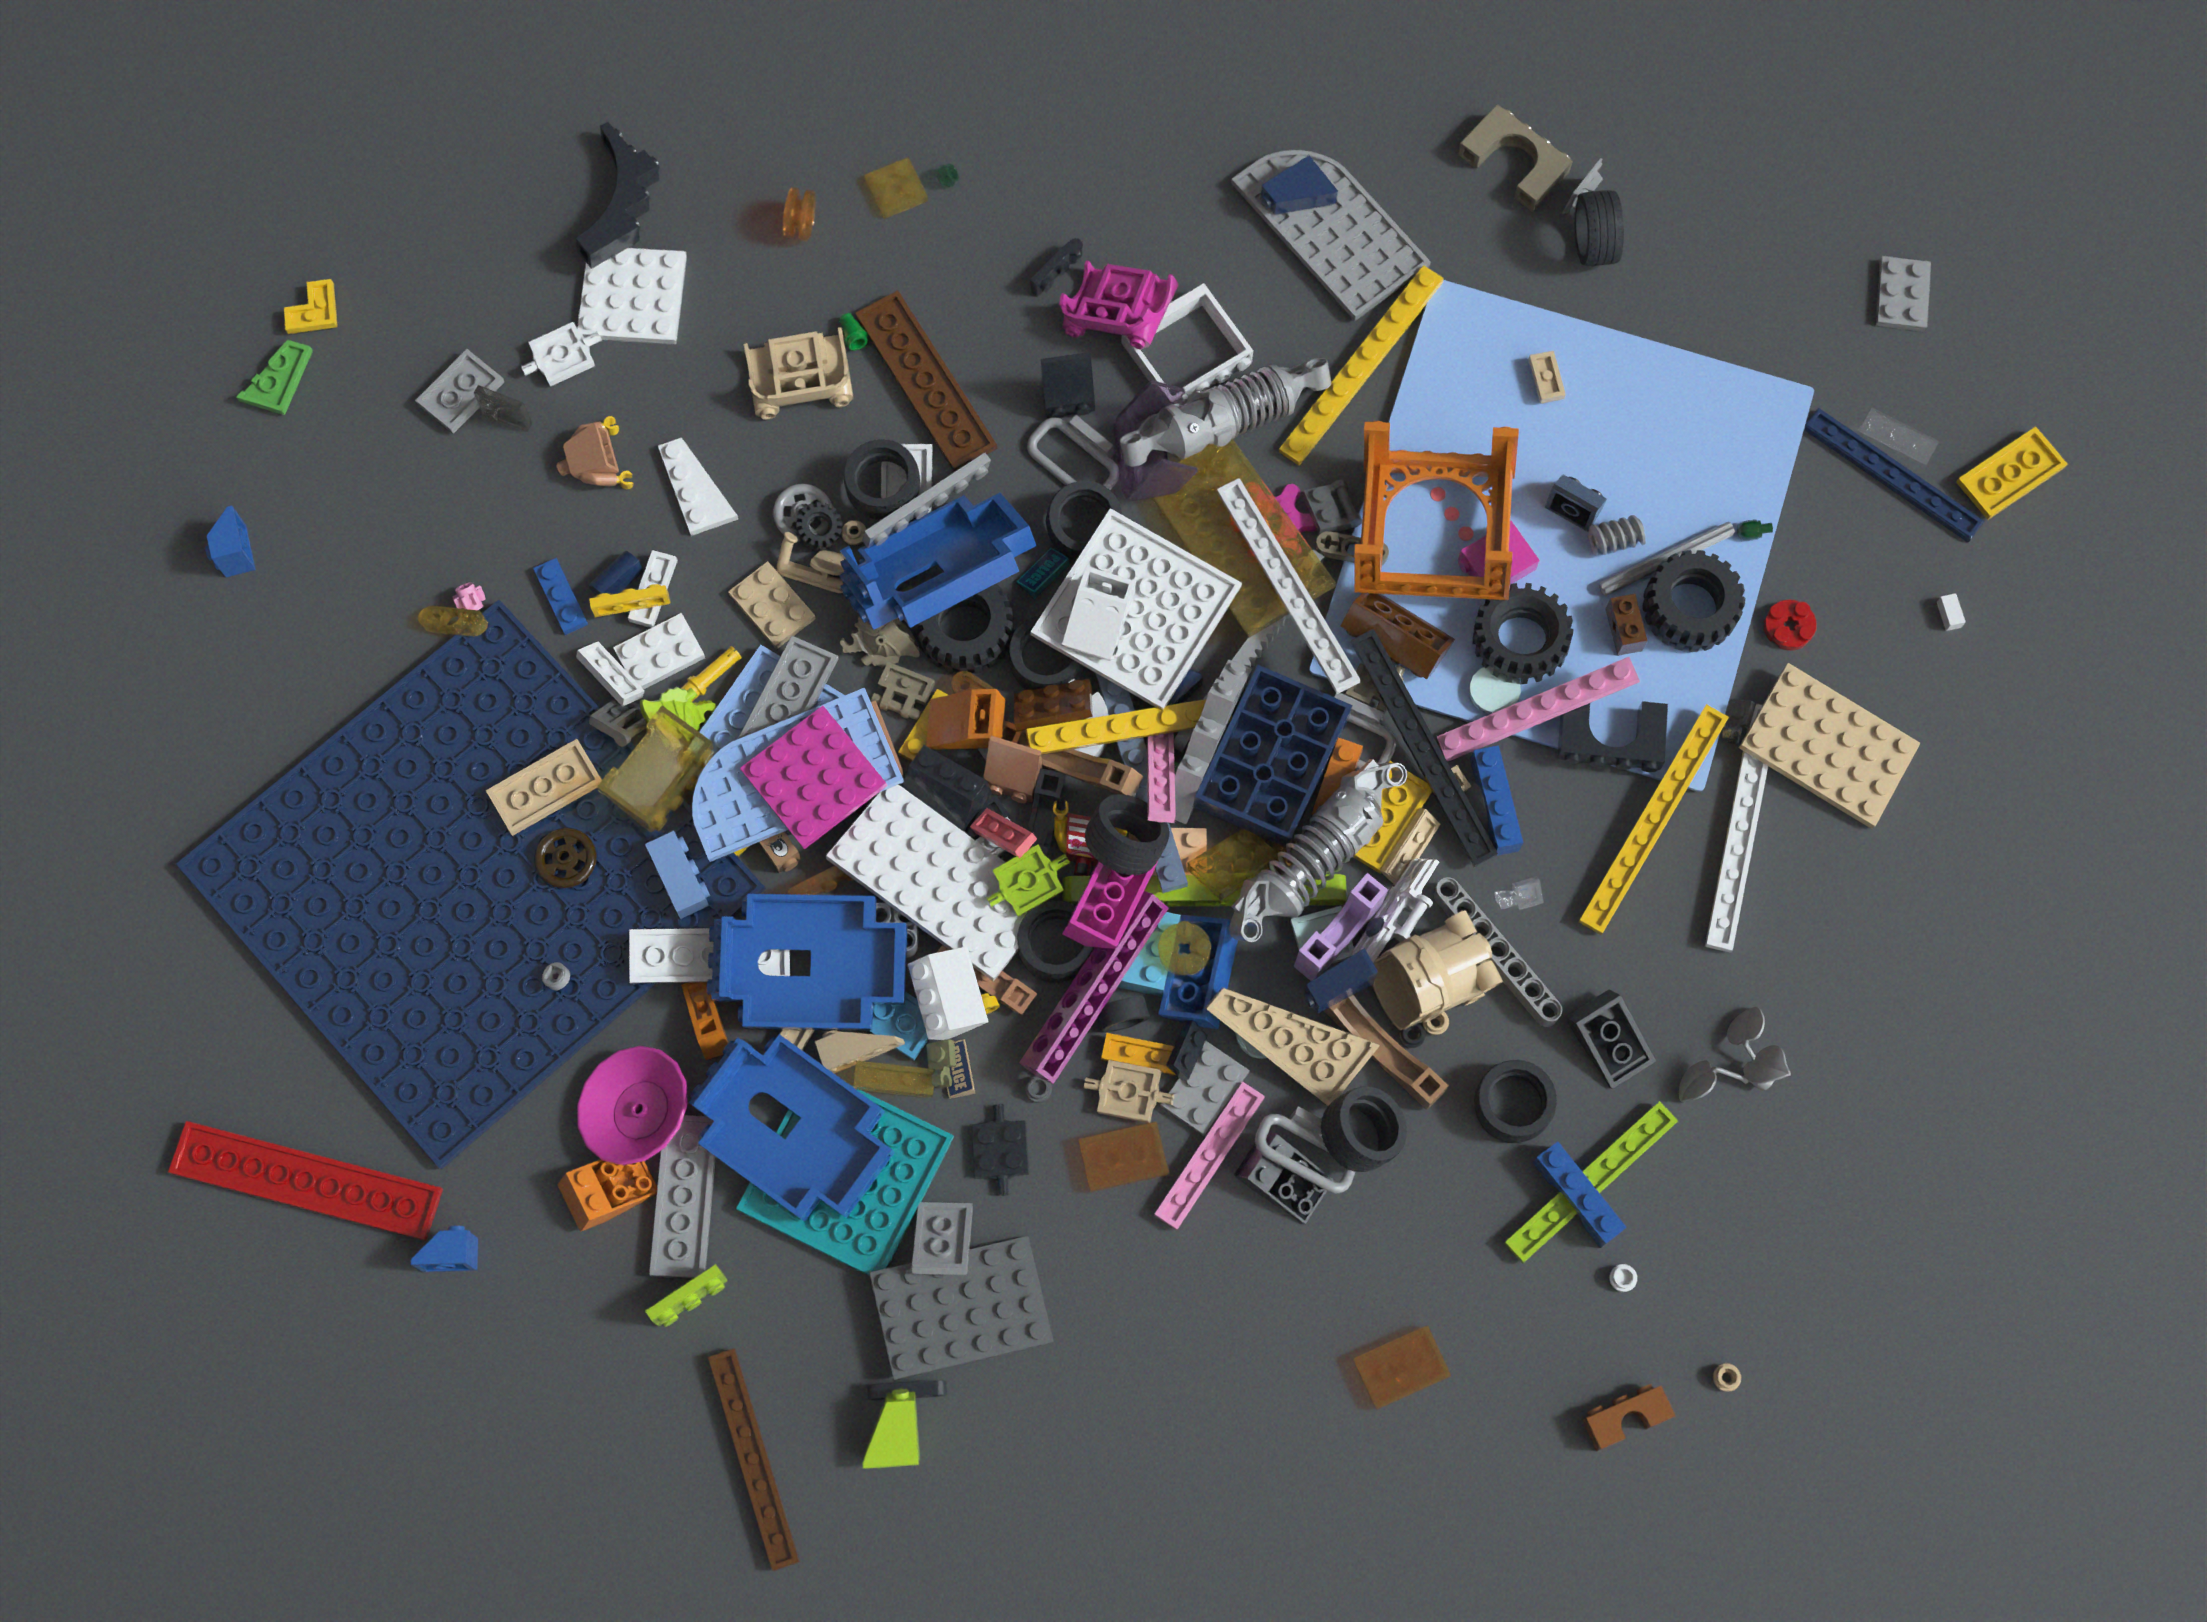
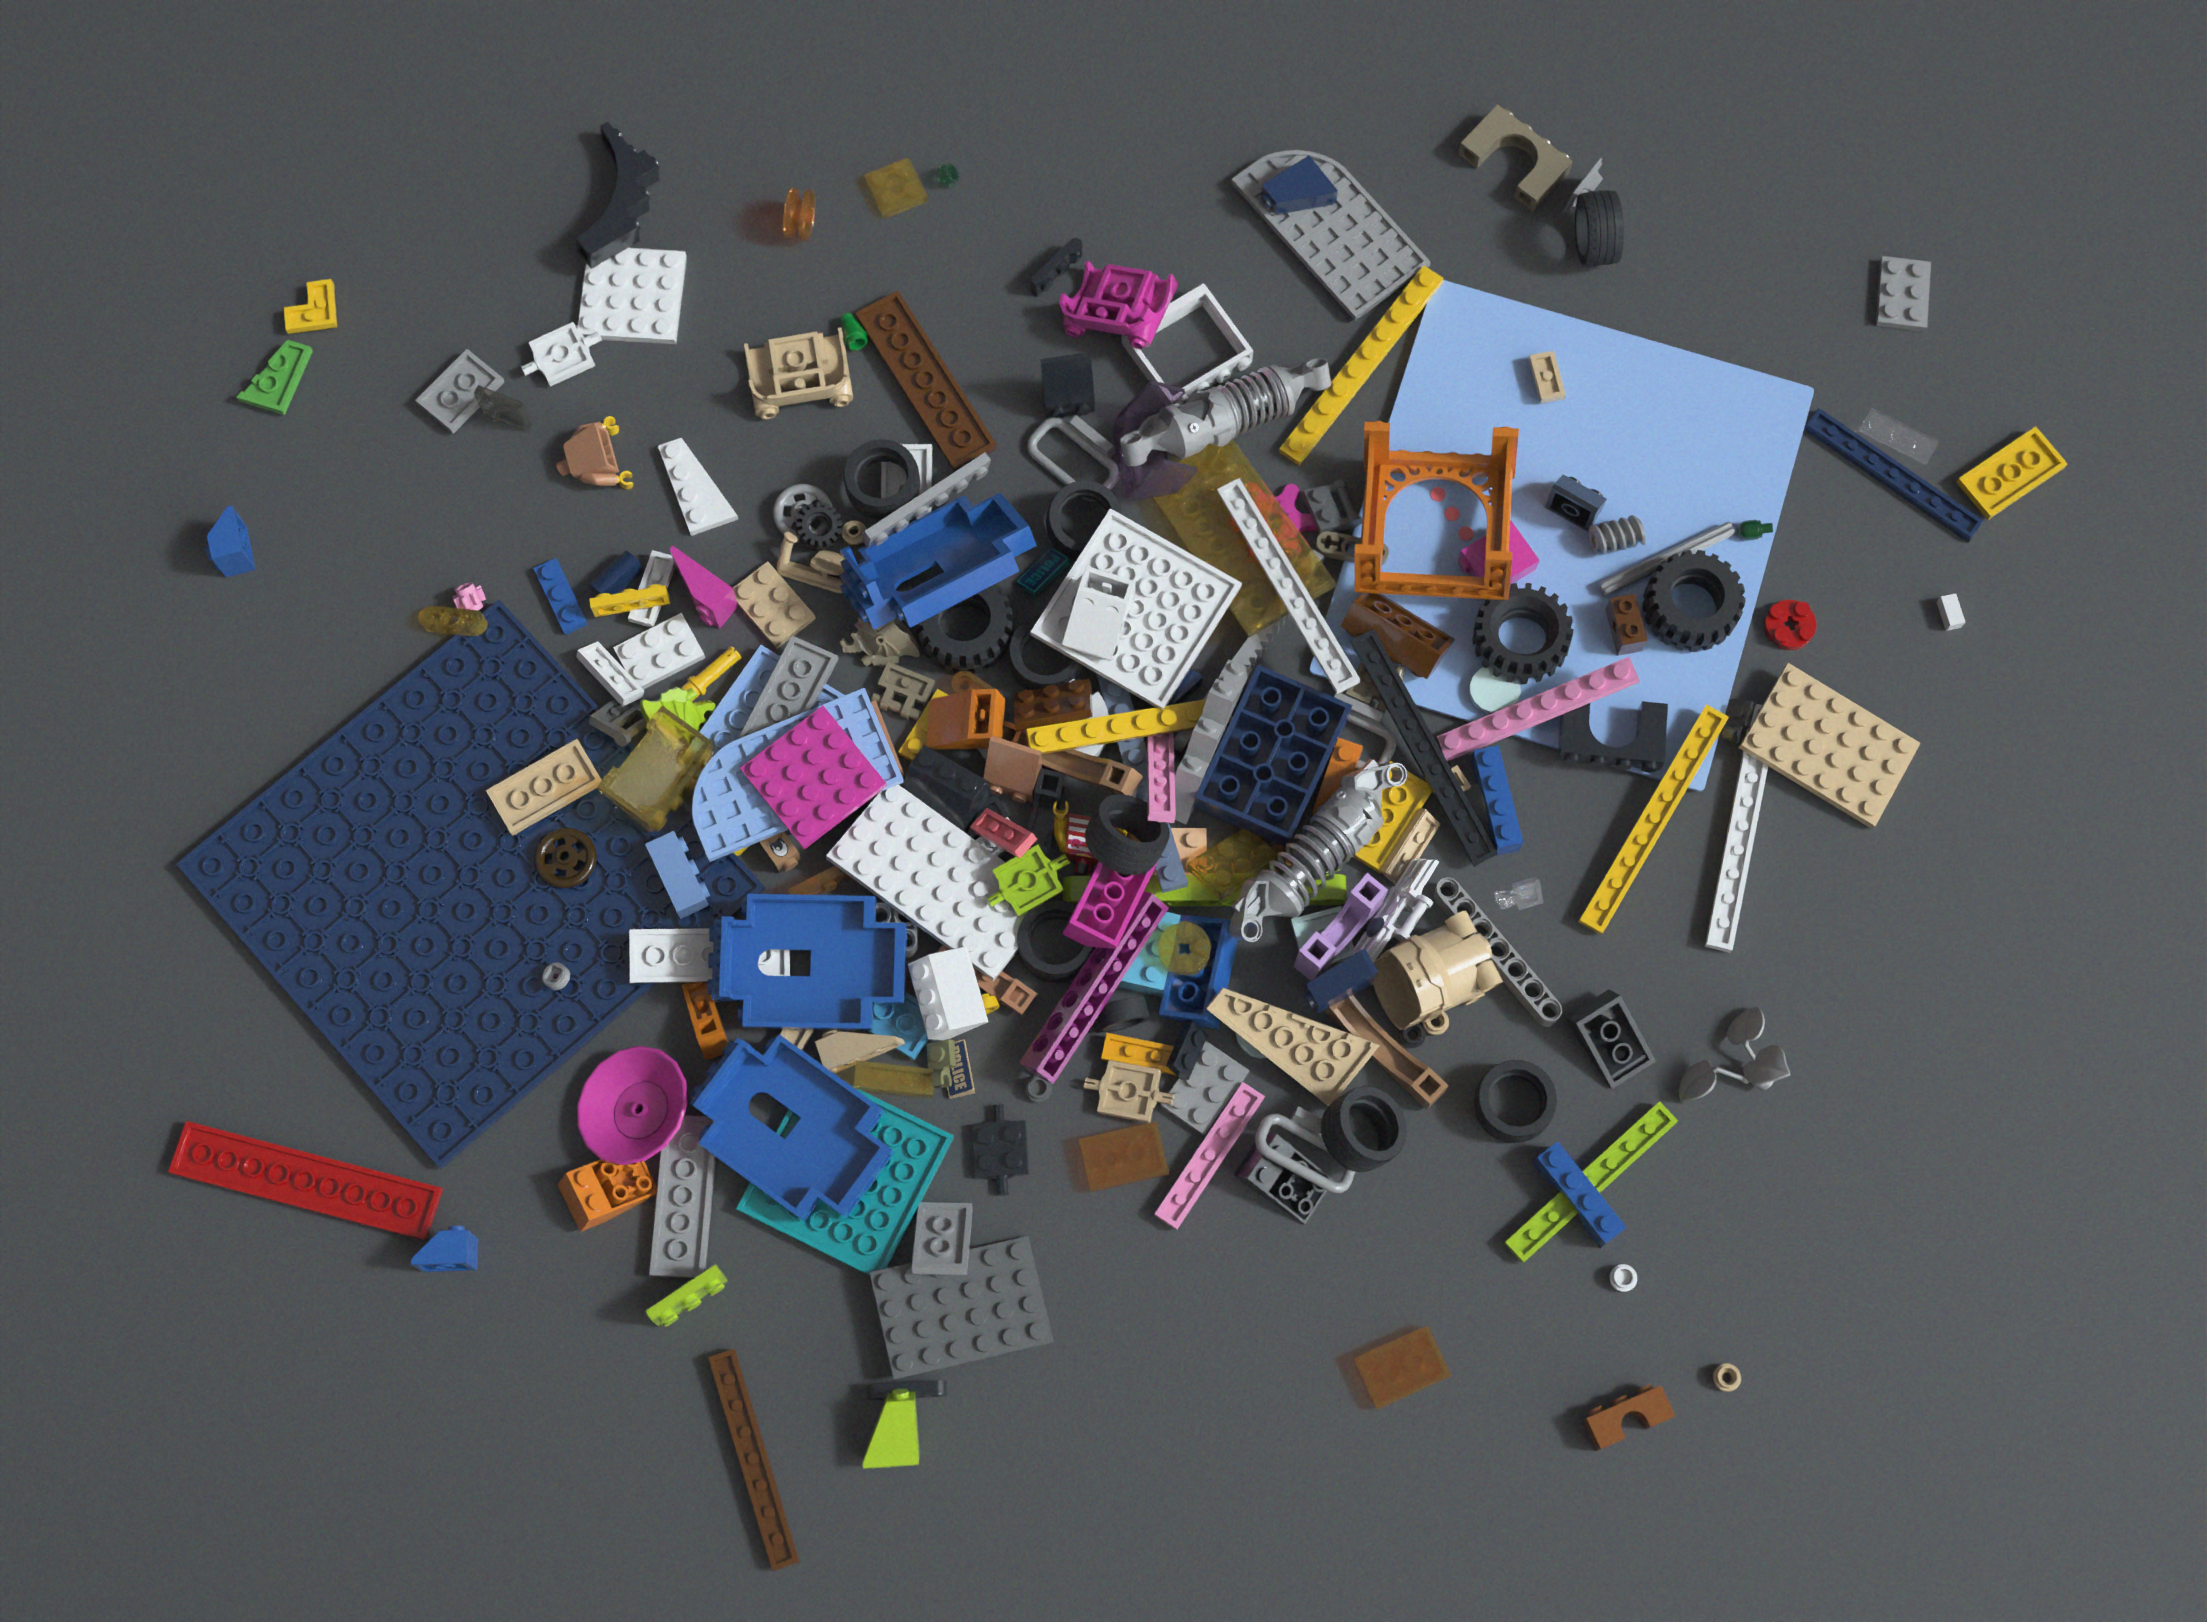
(710, 594): none -> dark pink slope

